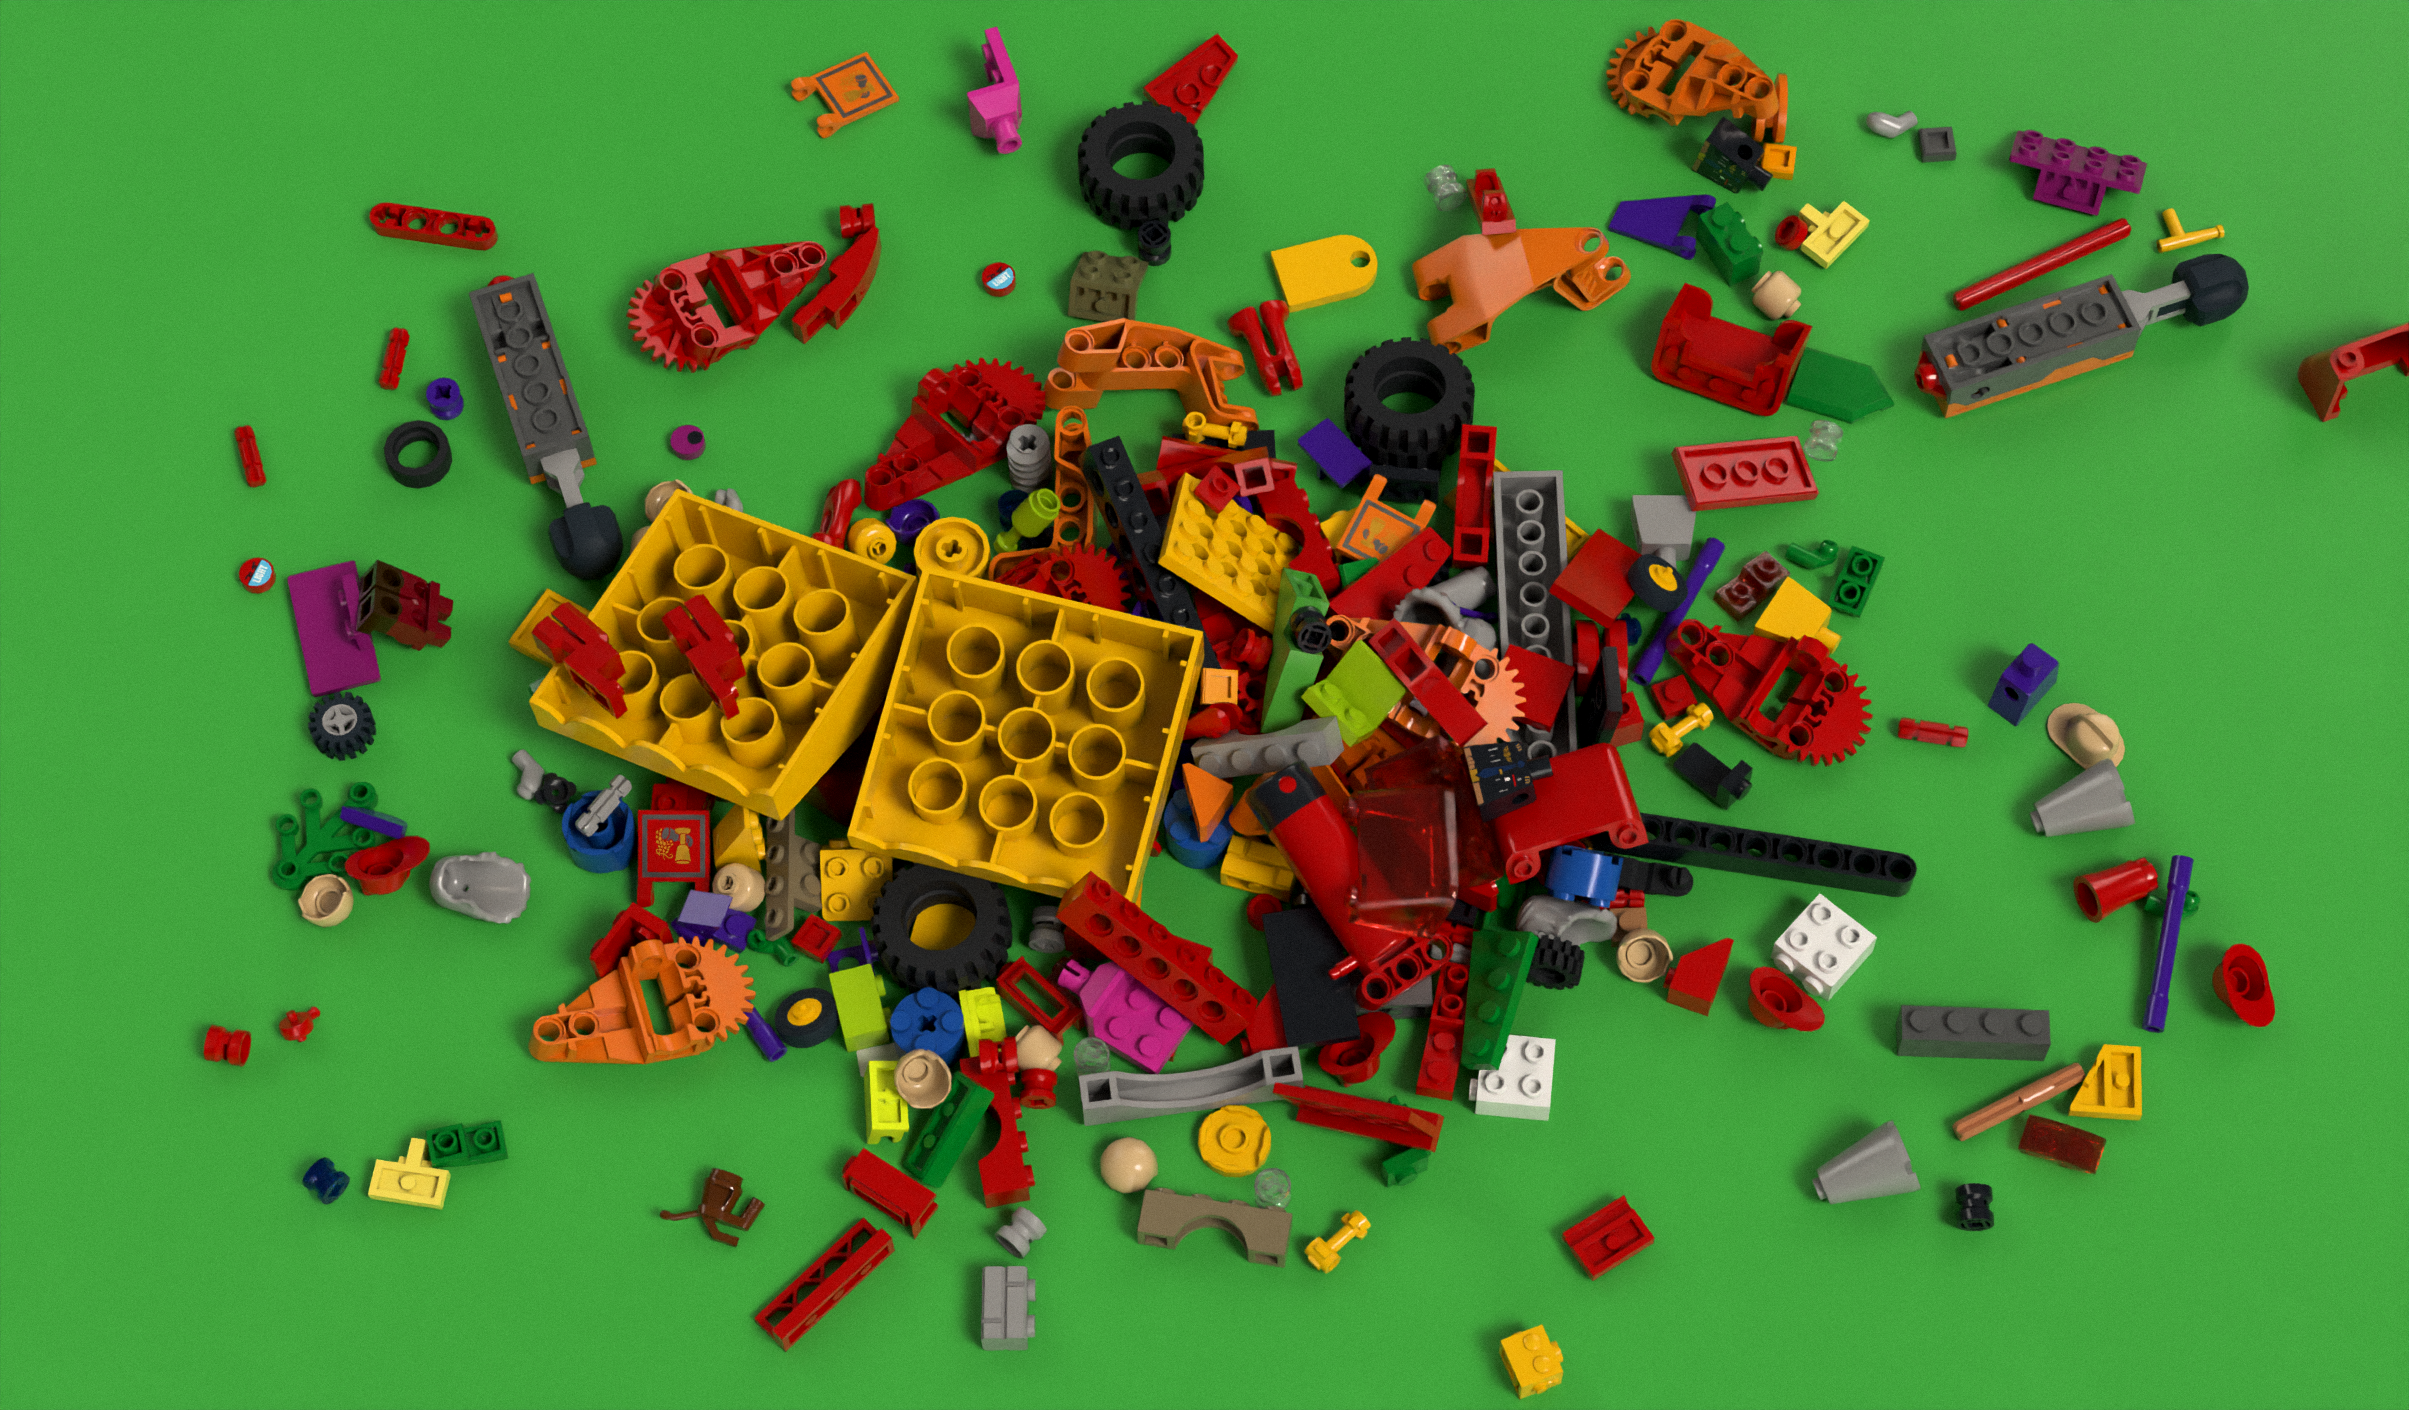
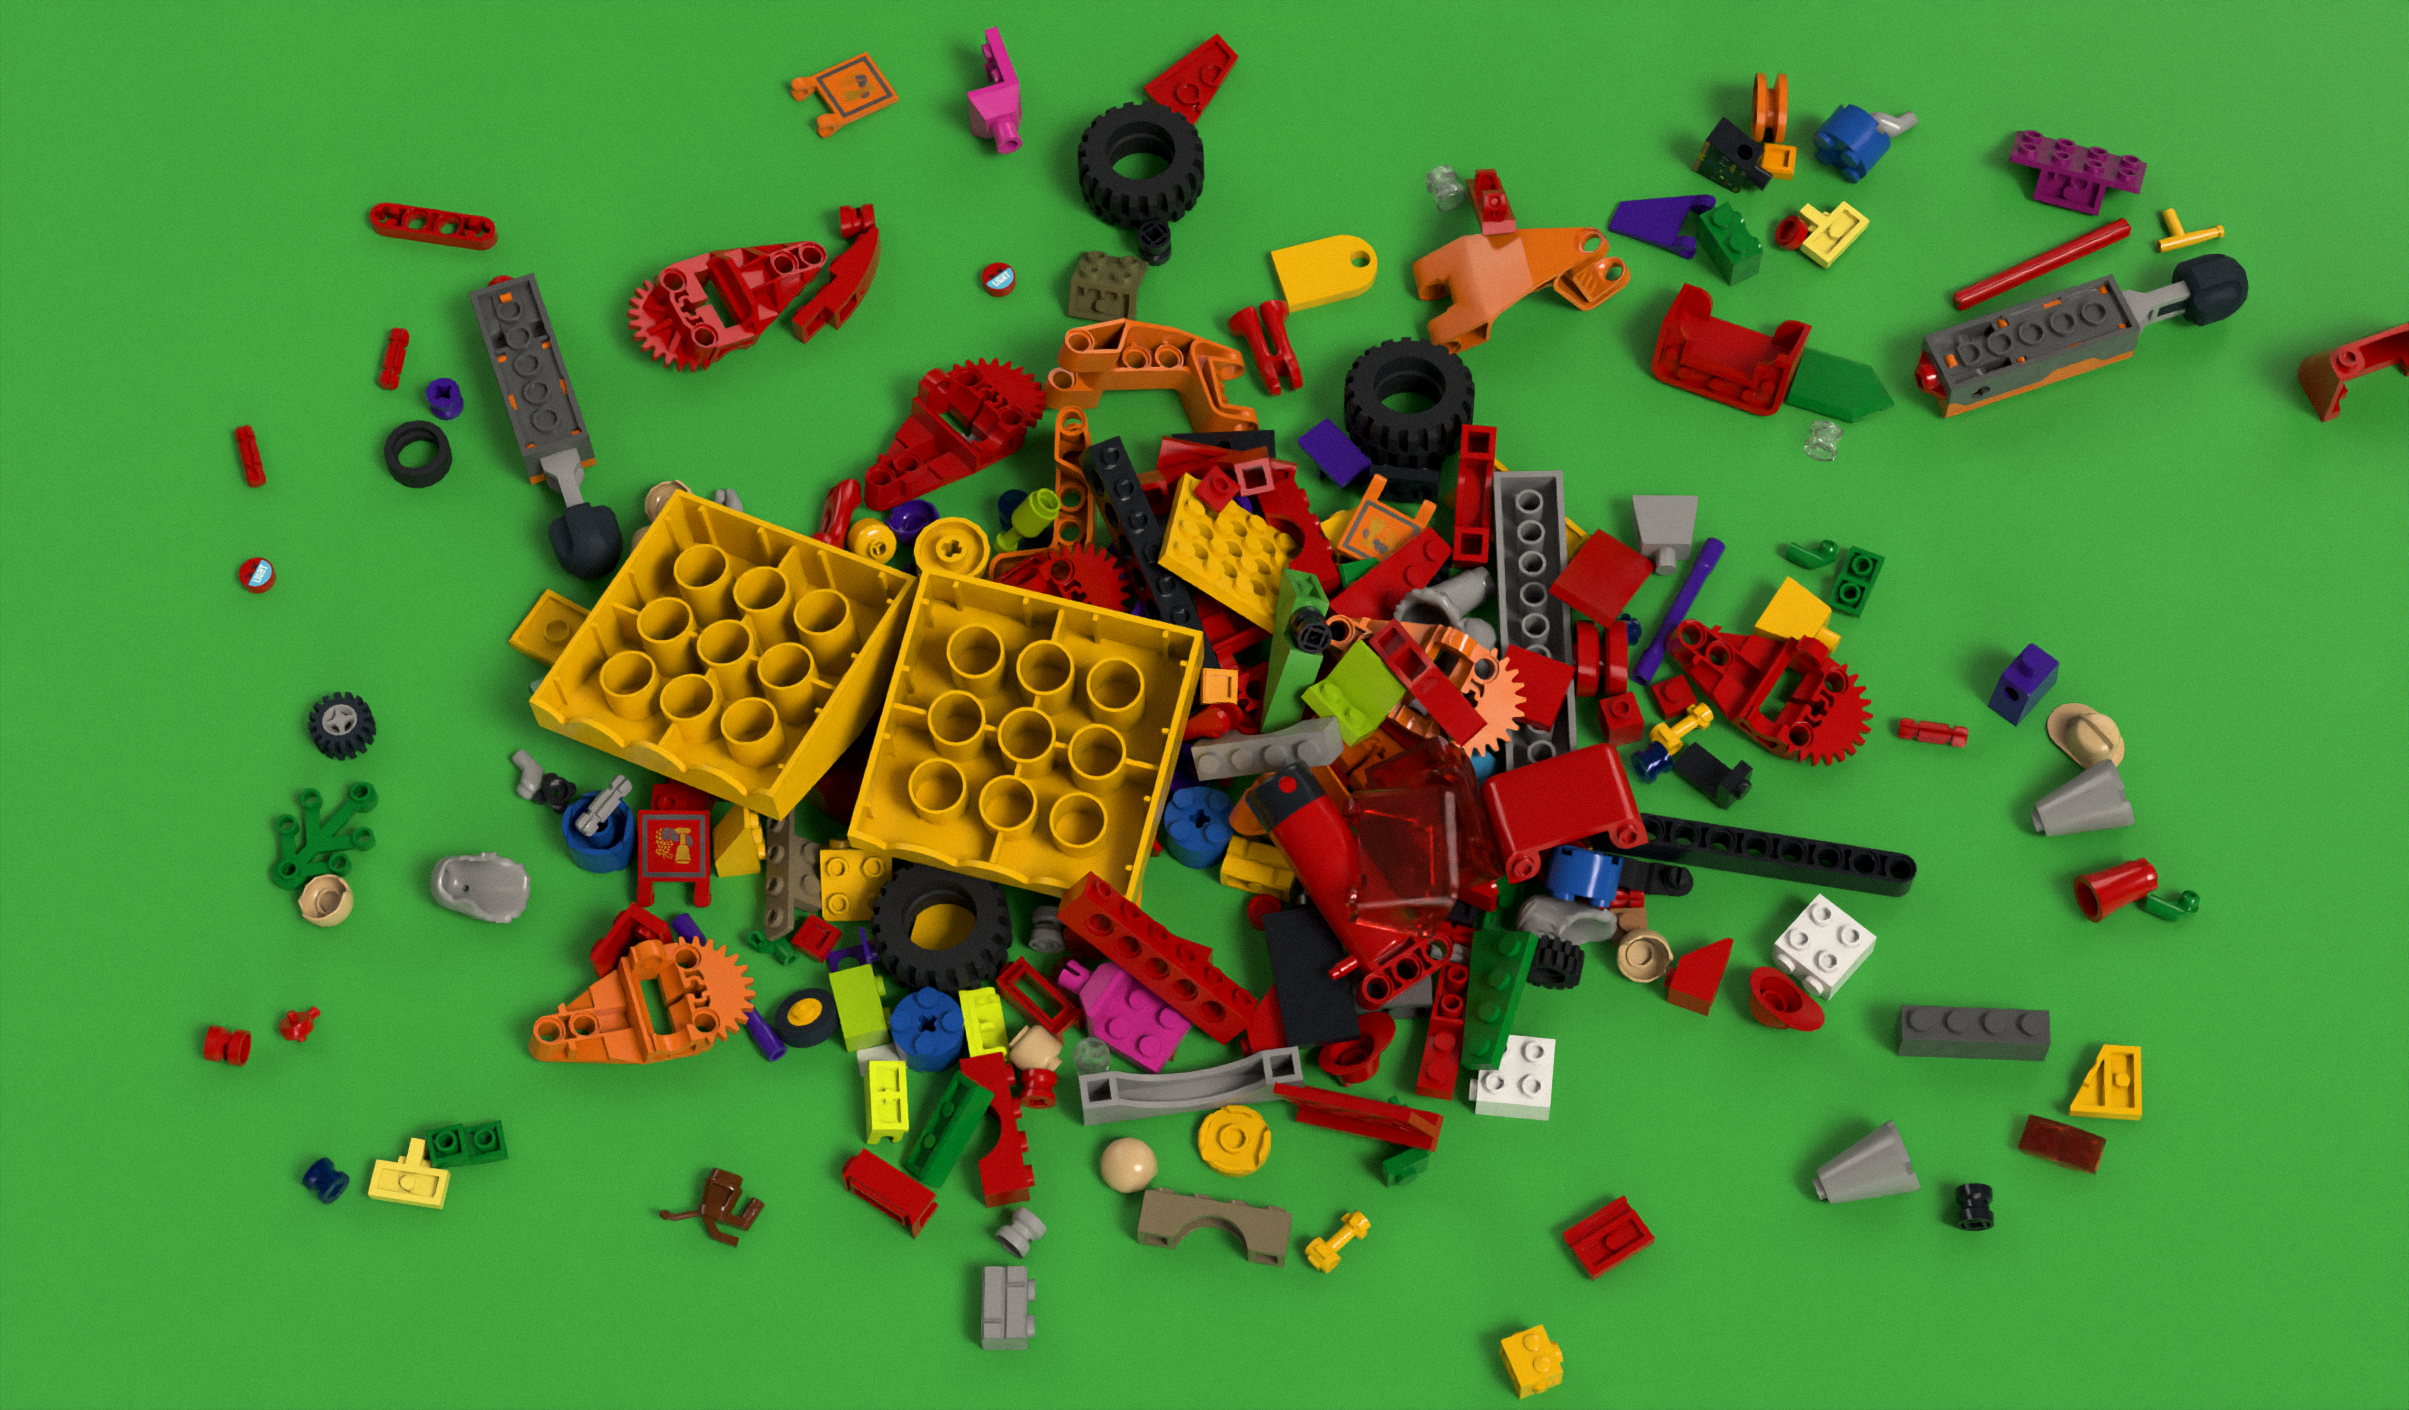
(326, 621): magenta bracket -> none
(374, 821): dark purple tile -> none
(387, 866): red piece -> none
(403, 607): hips -> none
(586, 655): red plate -> none
(688, 442): magenta tile -> none
(708, 650): red plate -> none
(711, 918): dark purple slope -> none
(742, 884): tan head -> none
(830, 1289): red fence -> none
(922, 1079): tan hair -> none
(990, 1055): red wheel -> none
(1029, 458): light grey piece -> none
(1196, 429): yellow bar -> none
(1207, 798): orange slope -> none
(1251, 649): red wheel -> none
(1272, 1181): clear wheel -> none
(1490, 617): dark purple hinge -> none
(1504, 777): black torso -> none
(1602, 701): black tile -> none
(1652, 762): none -> clear blue wheel
(1657, 583): black wheel -> none
(1702, 88): orange connector -> none
(1744, 473): red tile -> none
(1752, 586): clear red slope -> none
(1776, 295): tan head -> none
(1850, 142): none -> blue brick
(1937, 144): dark grey tile -> none
(2019, 1101): nougat axle -> none
(2157, 1000): dark purple piece -> none
(2244, 985): red piece -> none

